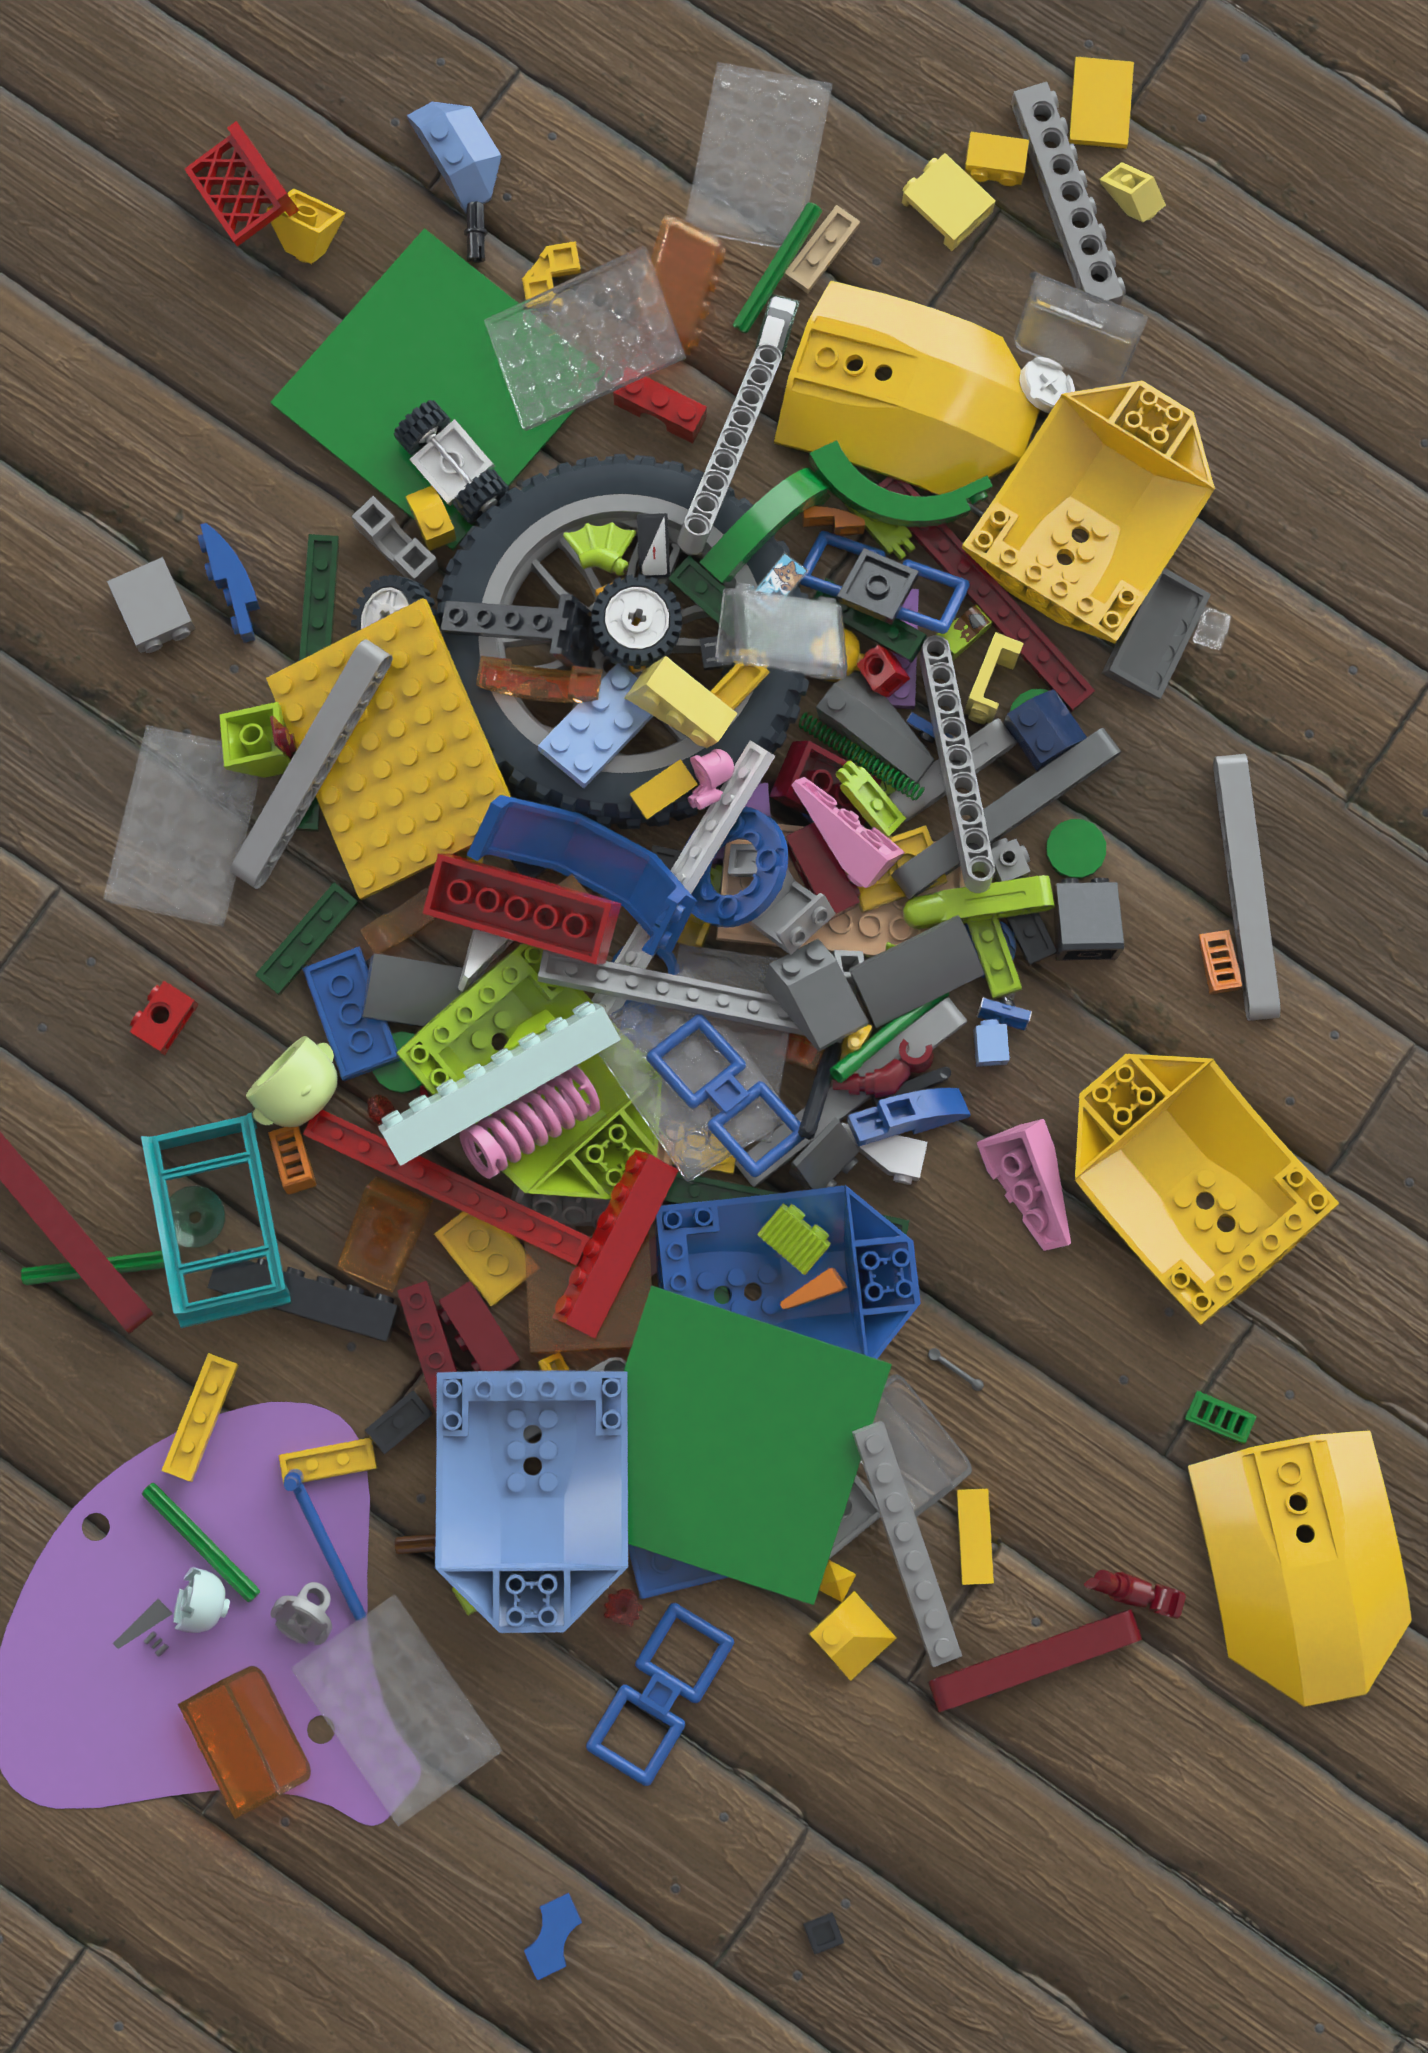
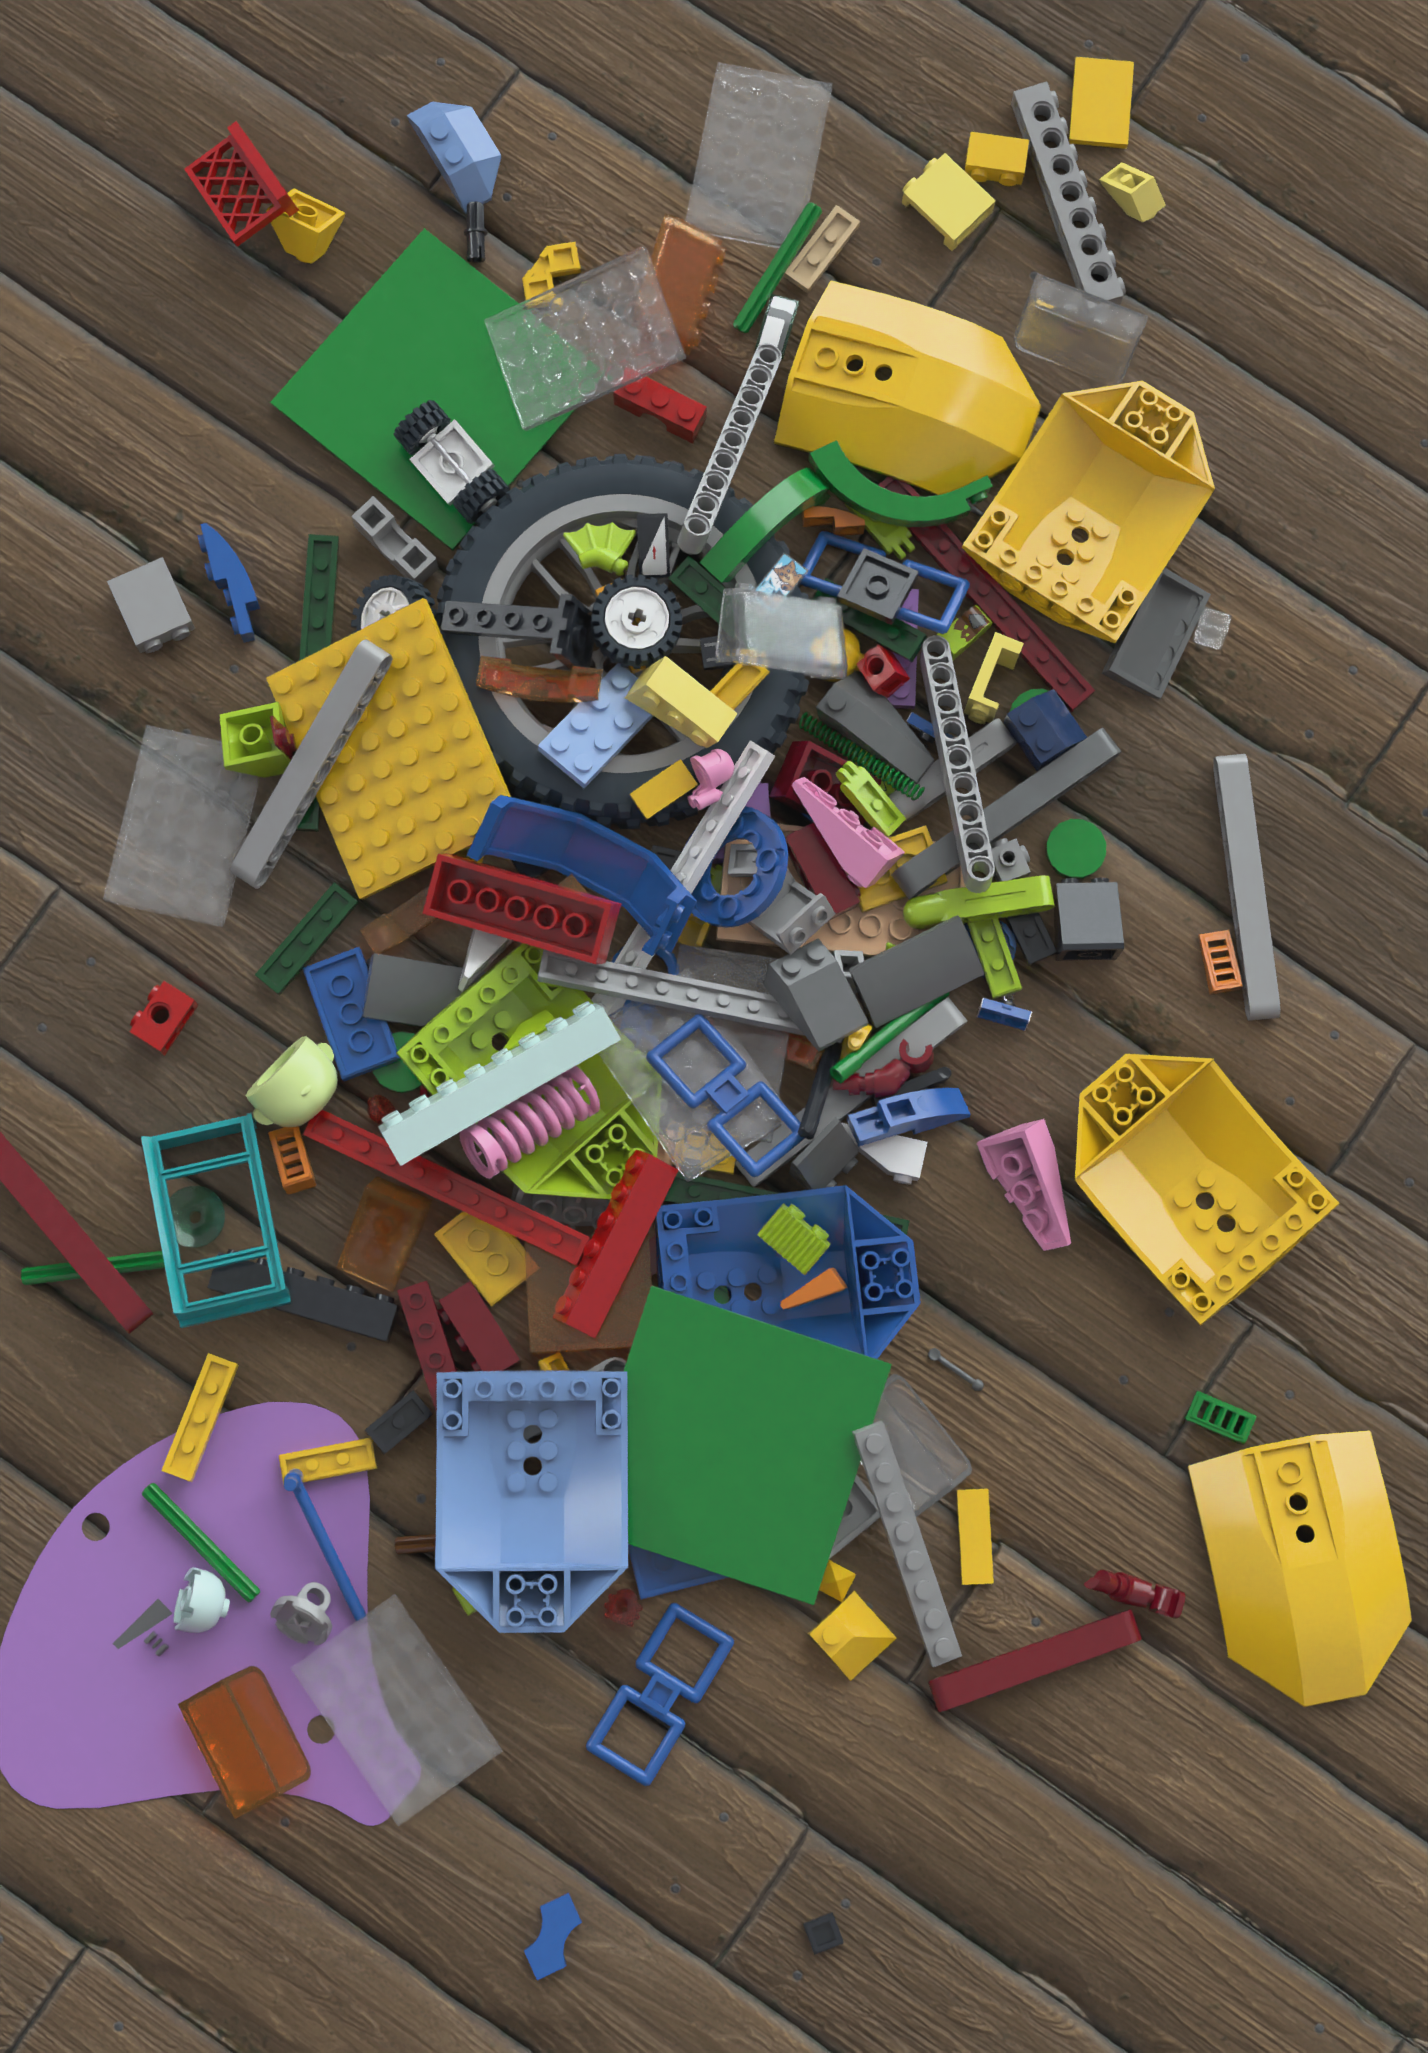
(431, 517): yellow slope -> none
(991, 1043): light blue brick -> none
(1044, 383): white tile -> none

